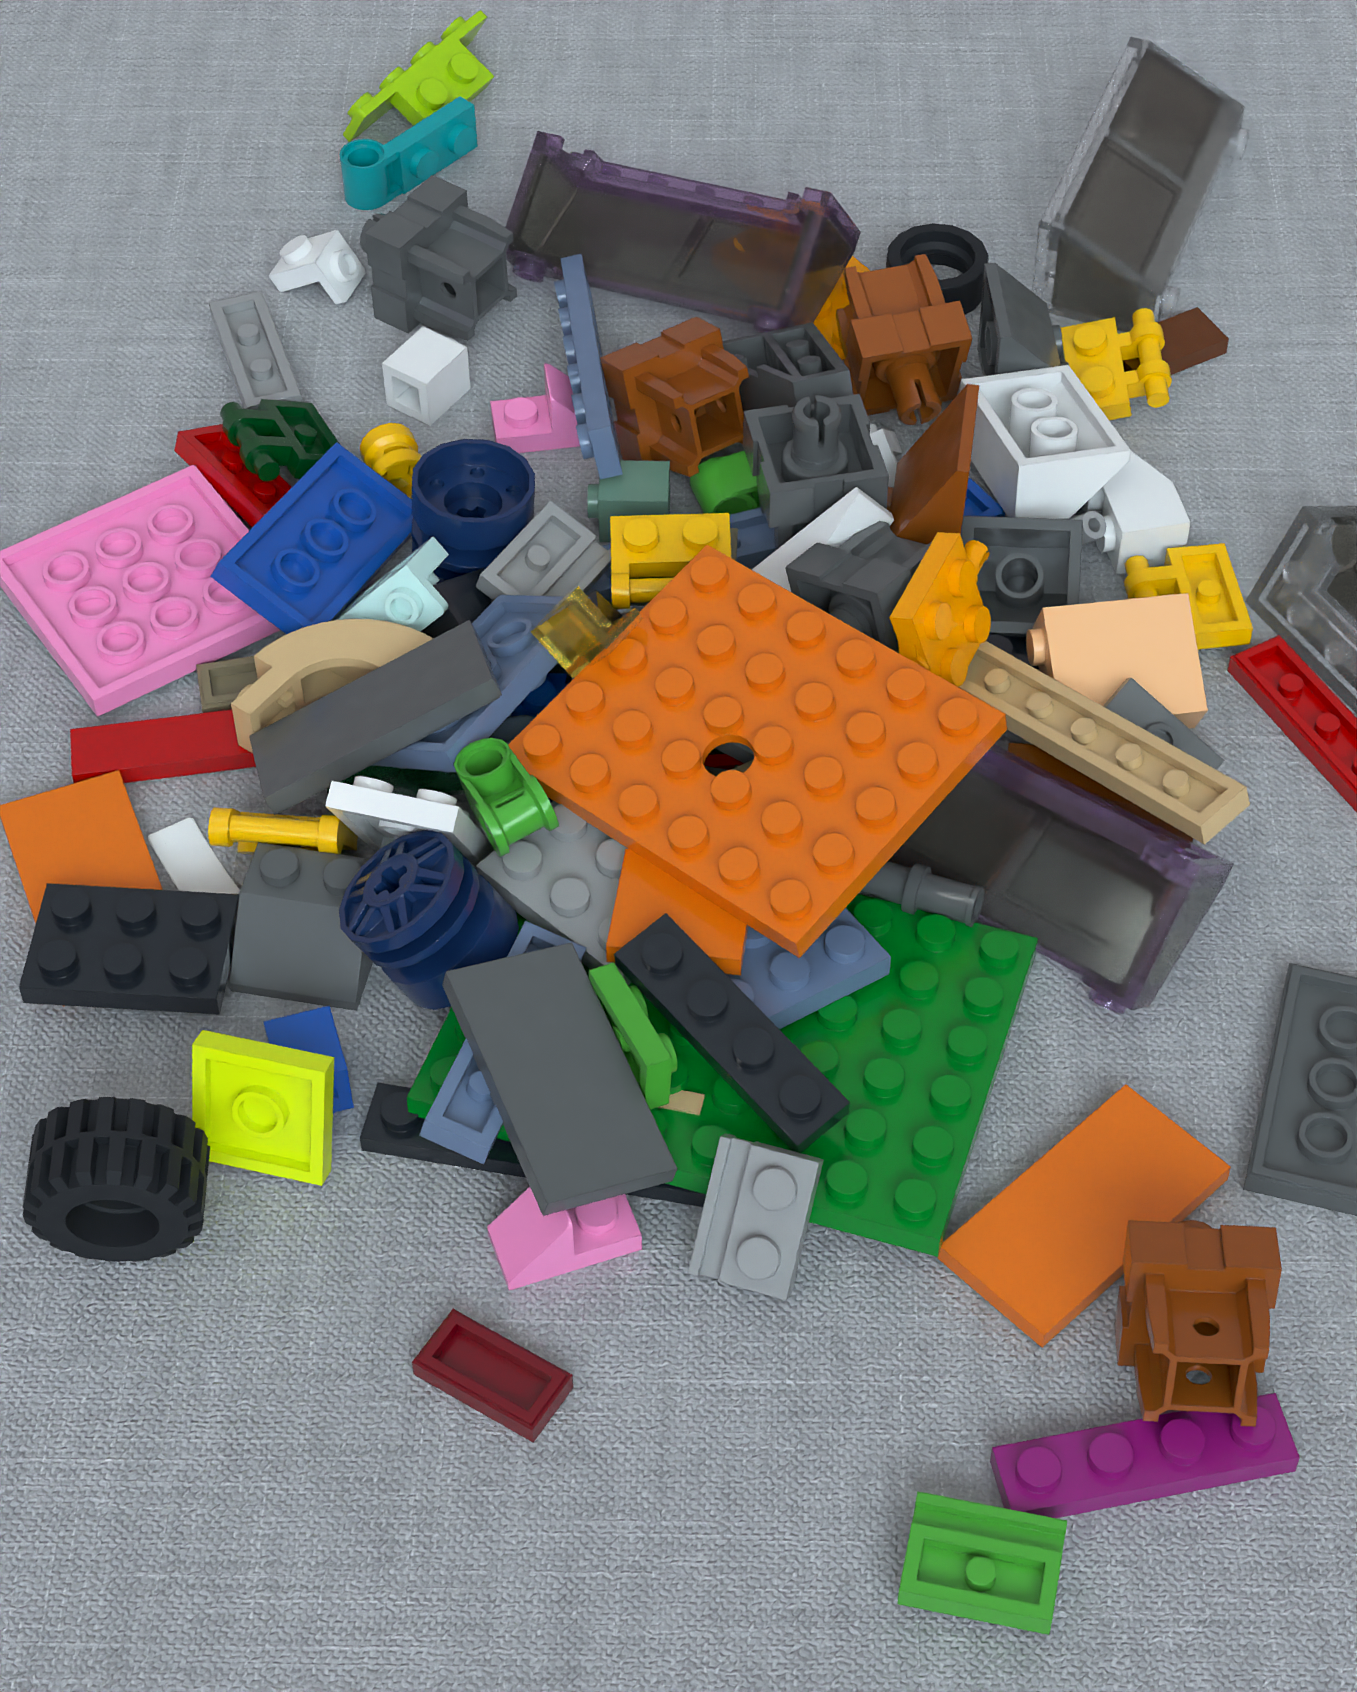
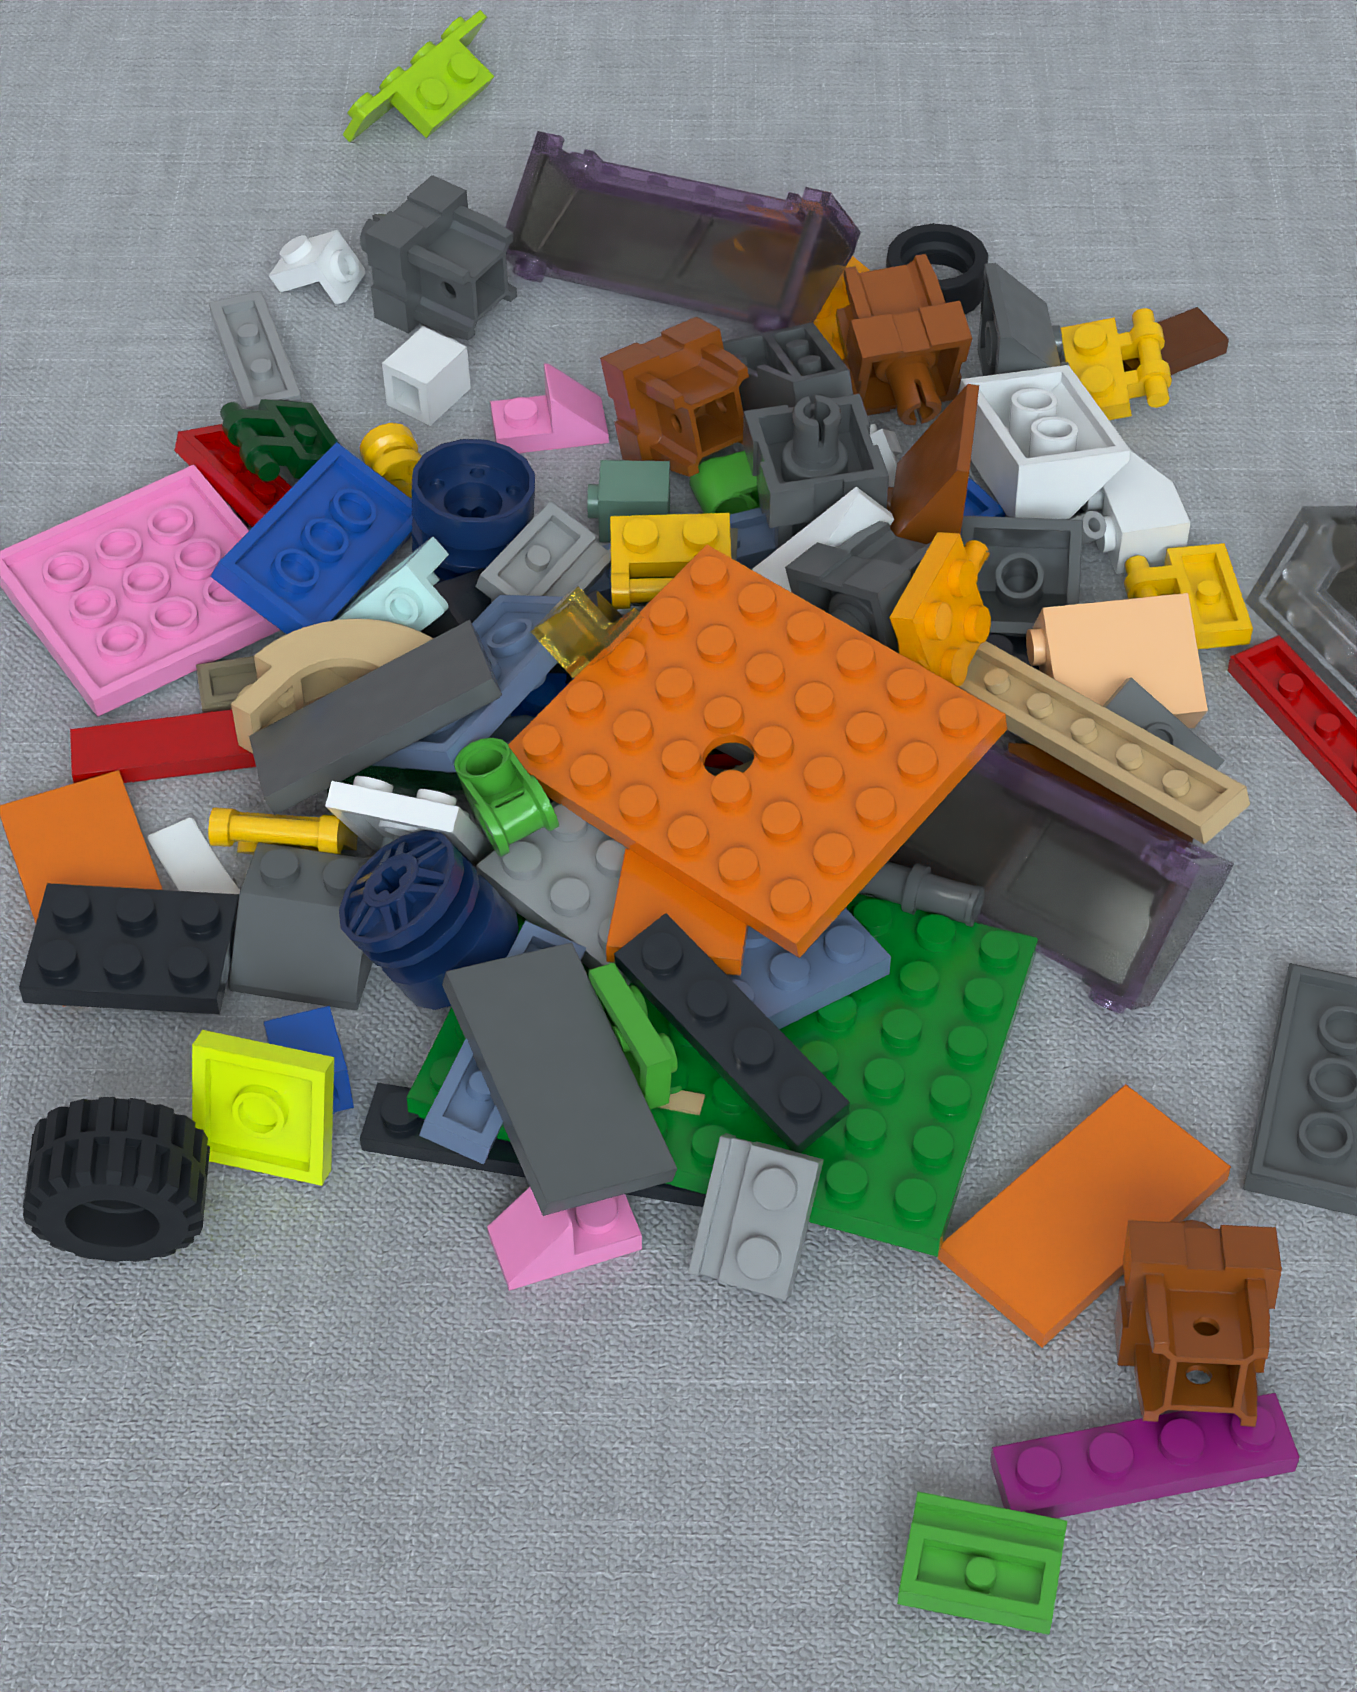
(381, 172): teal plate -> none
(493, 1375): dark red tile -> none
(584, 368): sand blue plate -> none
(1135, 190): windscreen -> none

